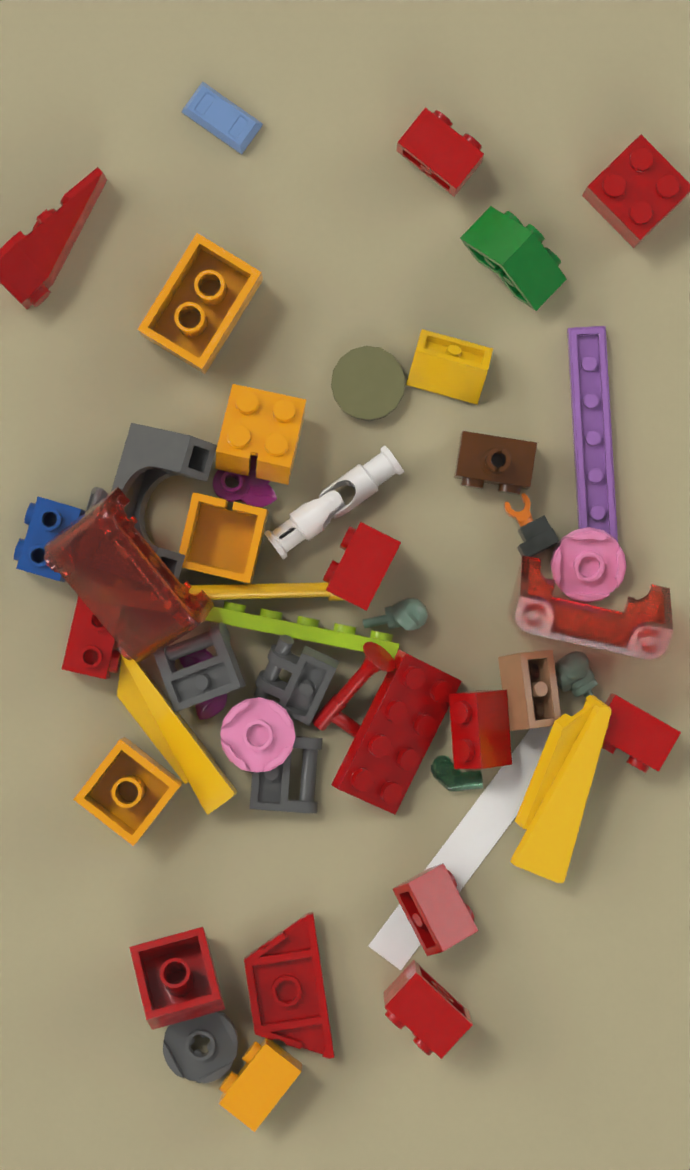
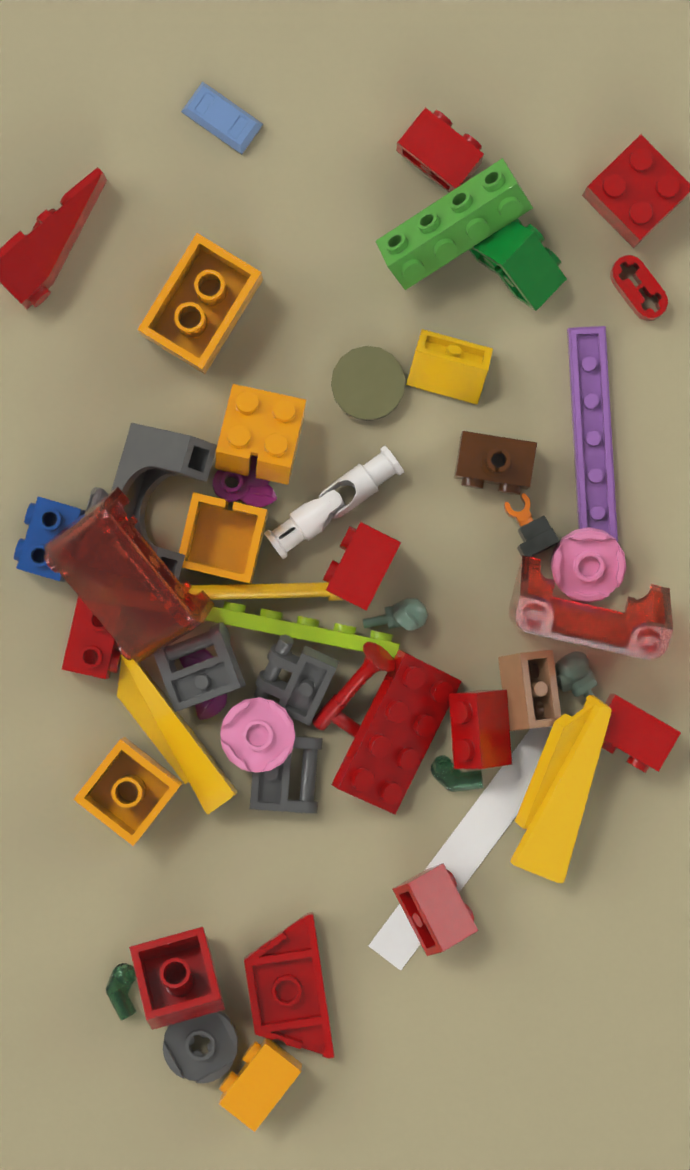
(118, 988): none -> clear green arm
(426, 1010): red brick -> none
(453, 224): none -> bright green brick
(645, 281): none -> red beam

